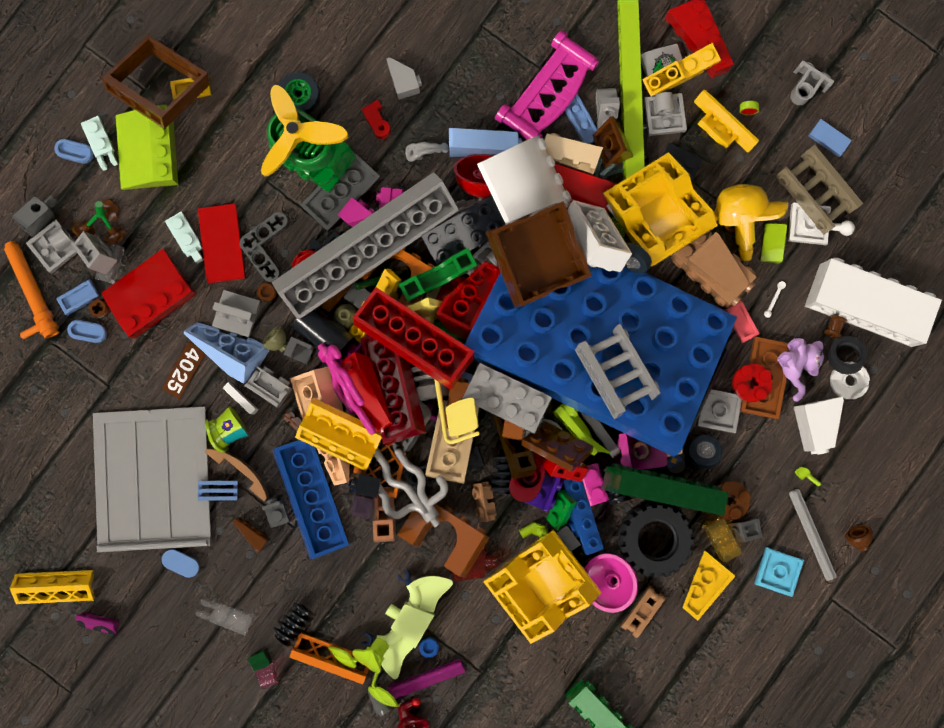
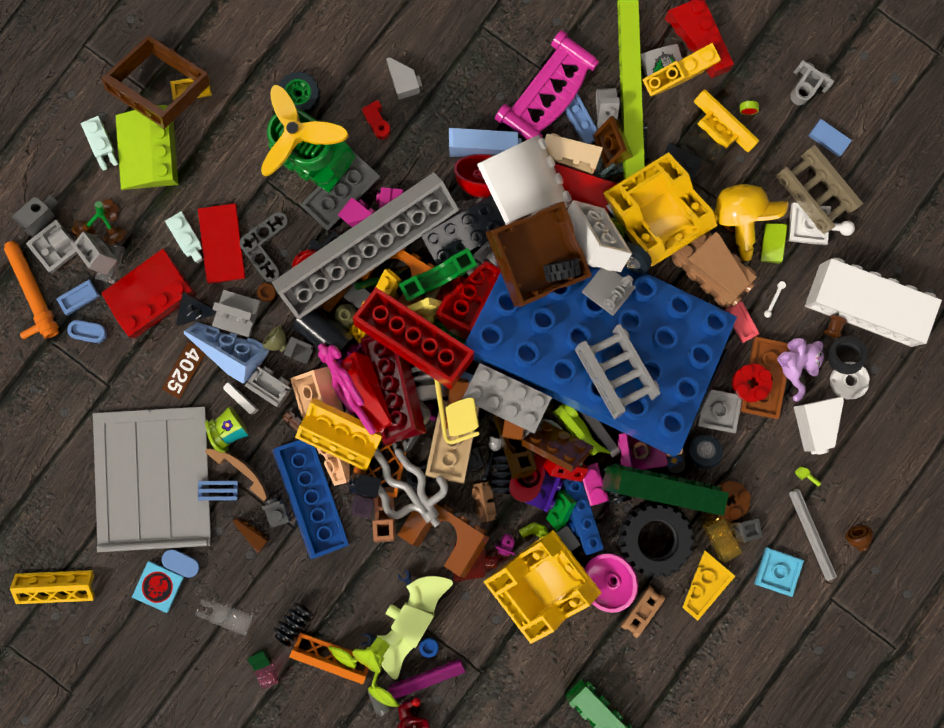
(73, 151): medium blue tile -> none
(97, 623): magenta slope -> none
(103, 313): reddish brown bush -> none
(158, 586): none -> tile
(192, 309): none -> black piece
(416, 150): light grey piece -> none
(494, 444): none -> hinge
(506, 545): none -> magenta hinge
(562, 269): none -> black tyre
(609, 290): none -> light grey hinge
(665, 114): light grey plate -> none

